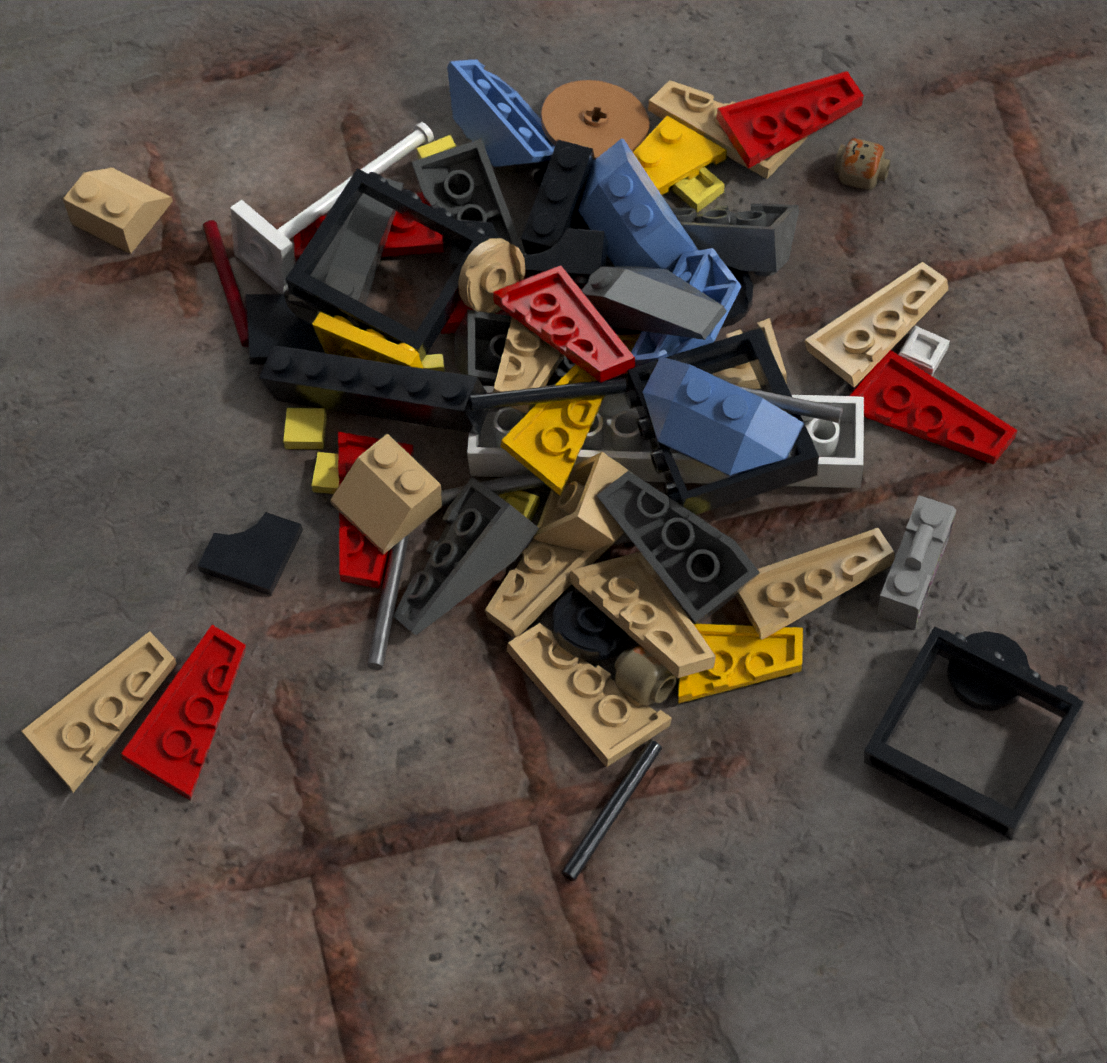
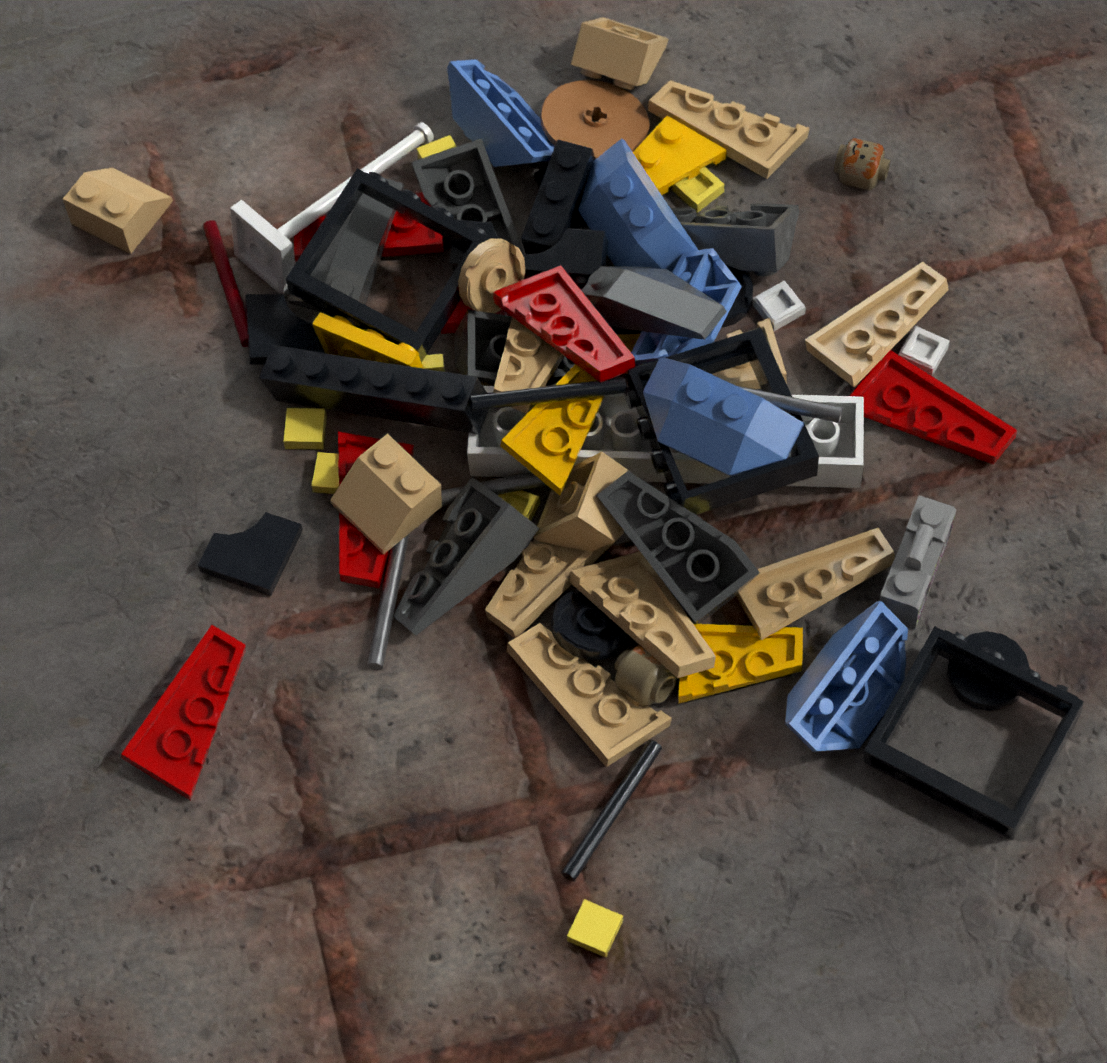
(94, 715): tan wing -> none
(595, 928): none -> light yellow tile
(617, 52): none -> tan slope
(779, 305): none -> white tile
(781, 118): red wing -> none
(850, 682): none -> medium blue wedge

